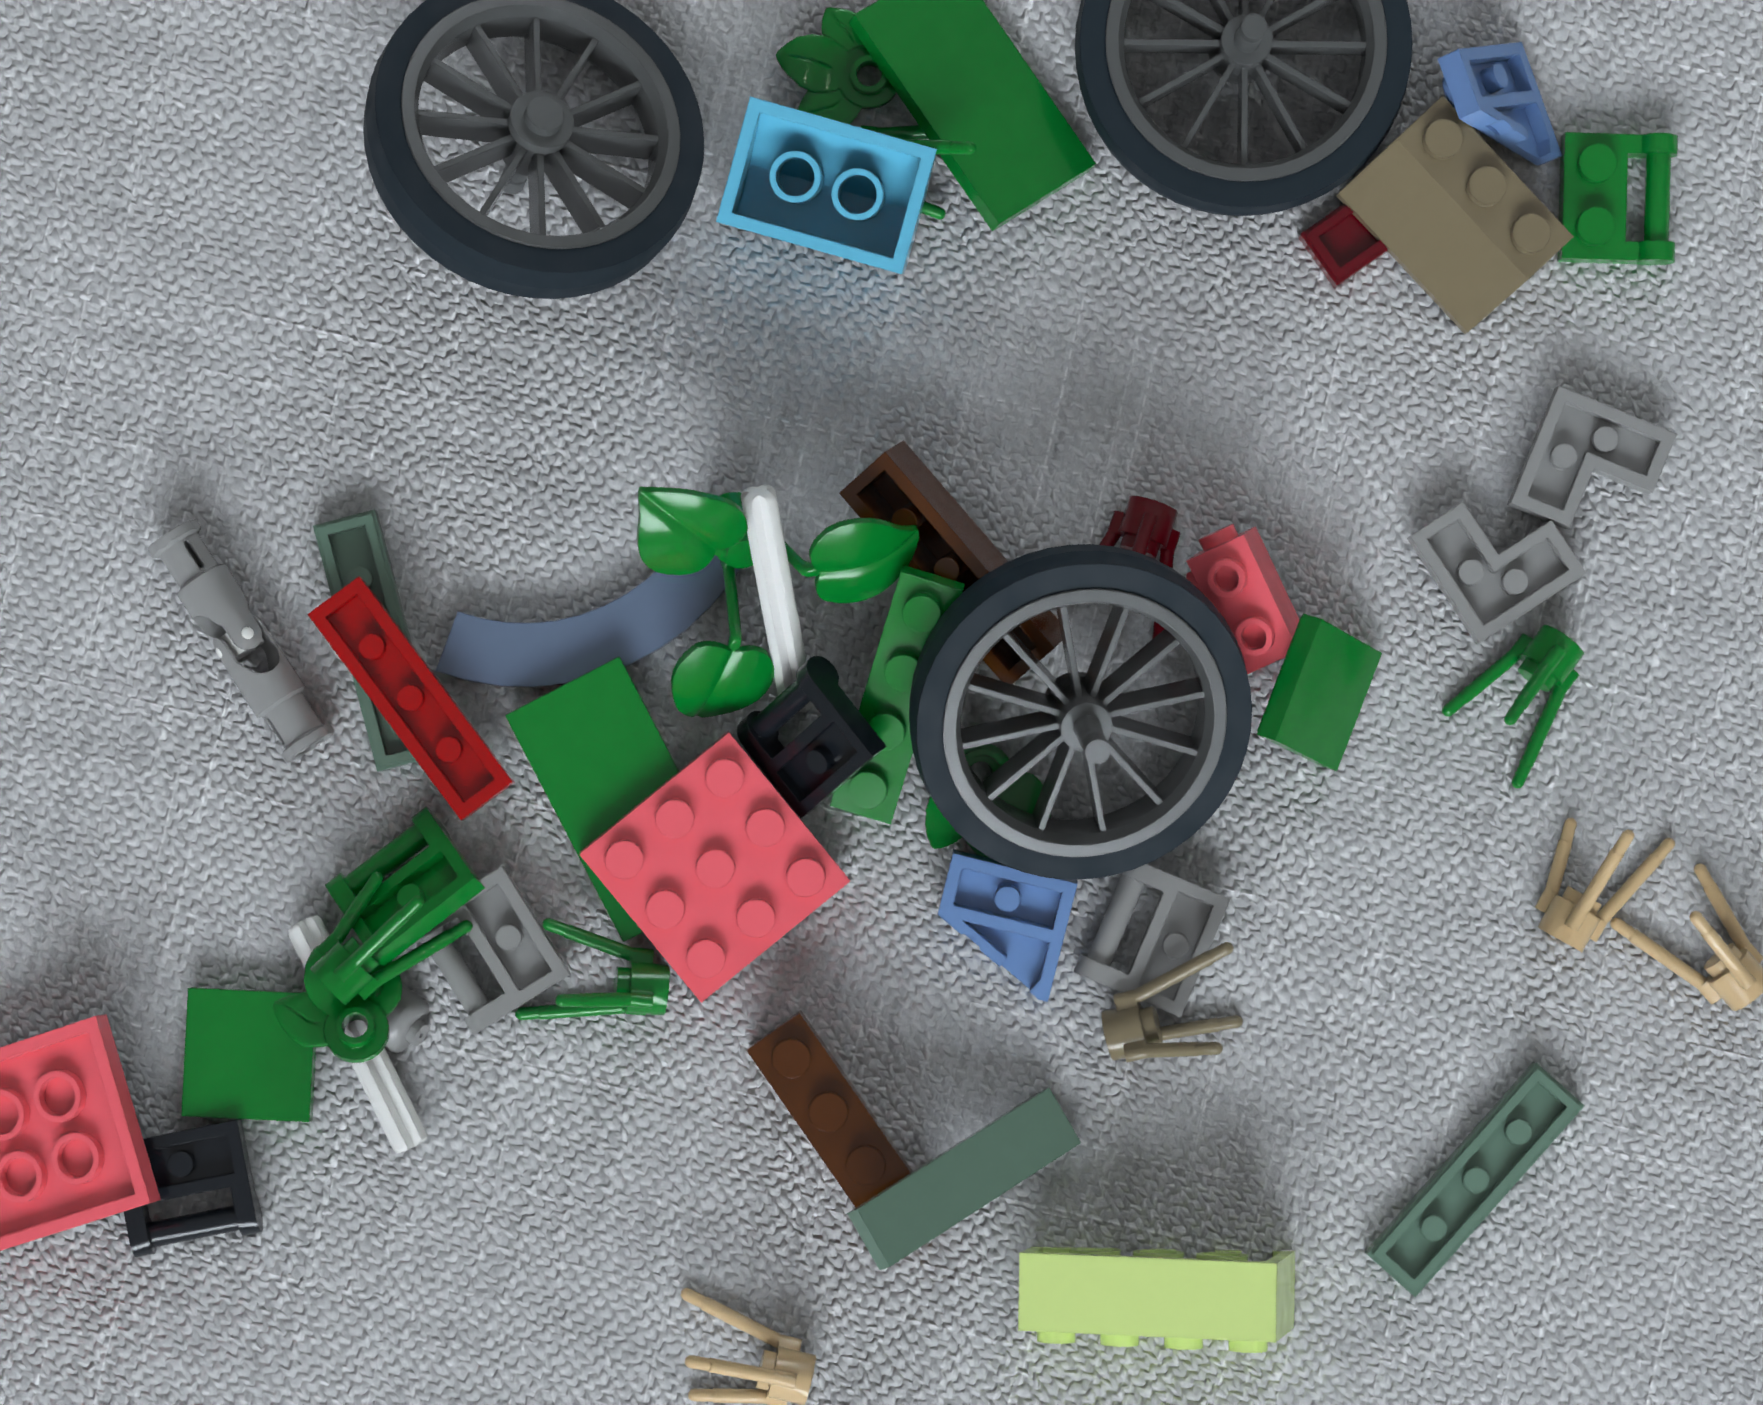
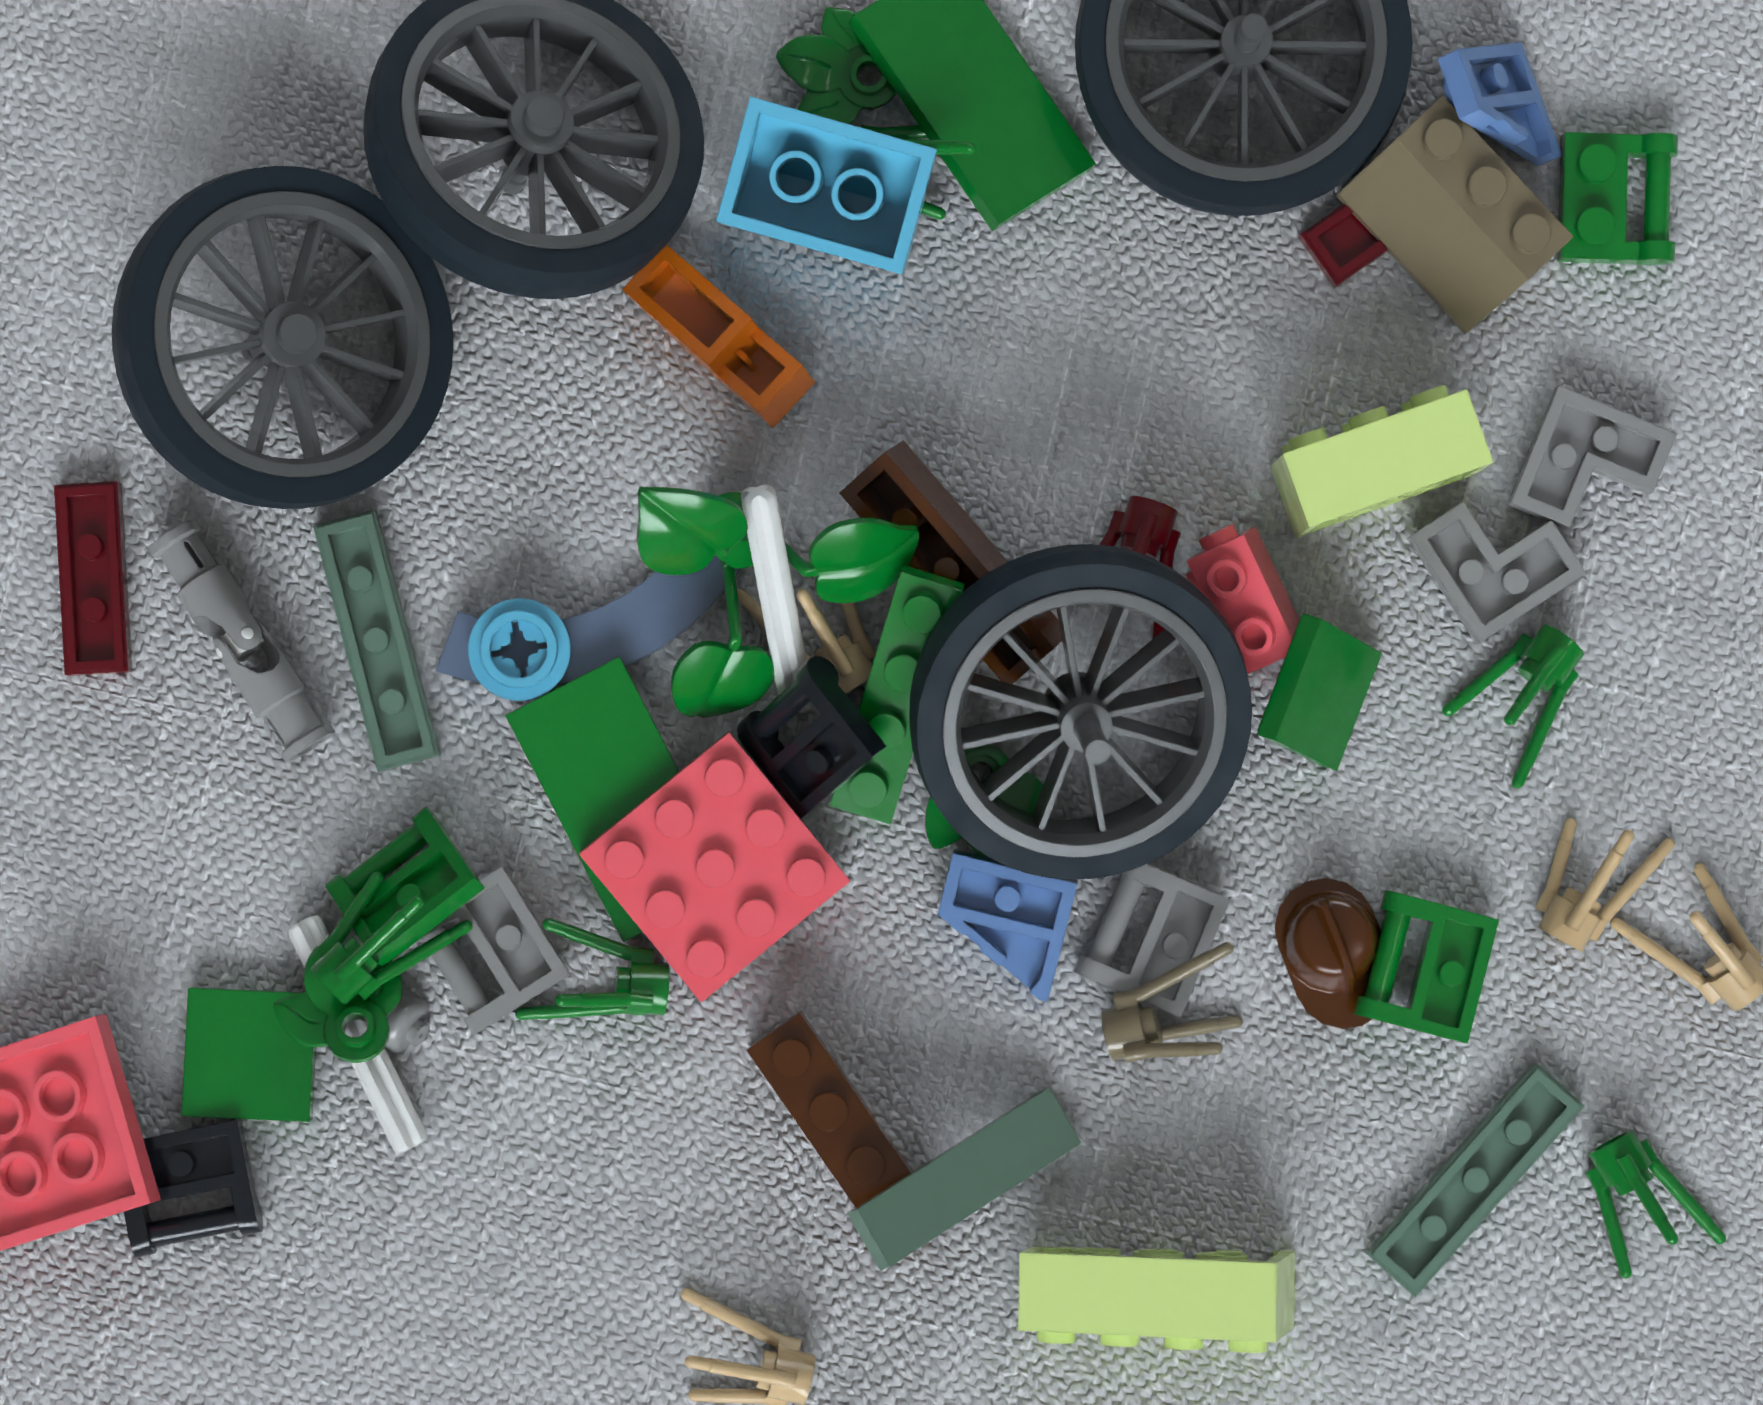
(93, 578): none -> dark red tile
(283, 338): none -> wheel
(411, 698): red plate -> none
(495, 631): none -> medium azure gear
(719, 336): none -> orange slope
(849, 659): none -> tan plant
(1328, 948): none -> reddish brown piece
(1380, 459): none -> yellowish green brick
(1447, 970): none -> green plate
(1625, 1165): none -> green plant

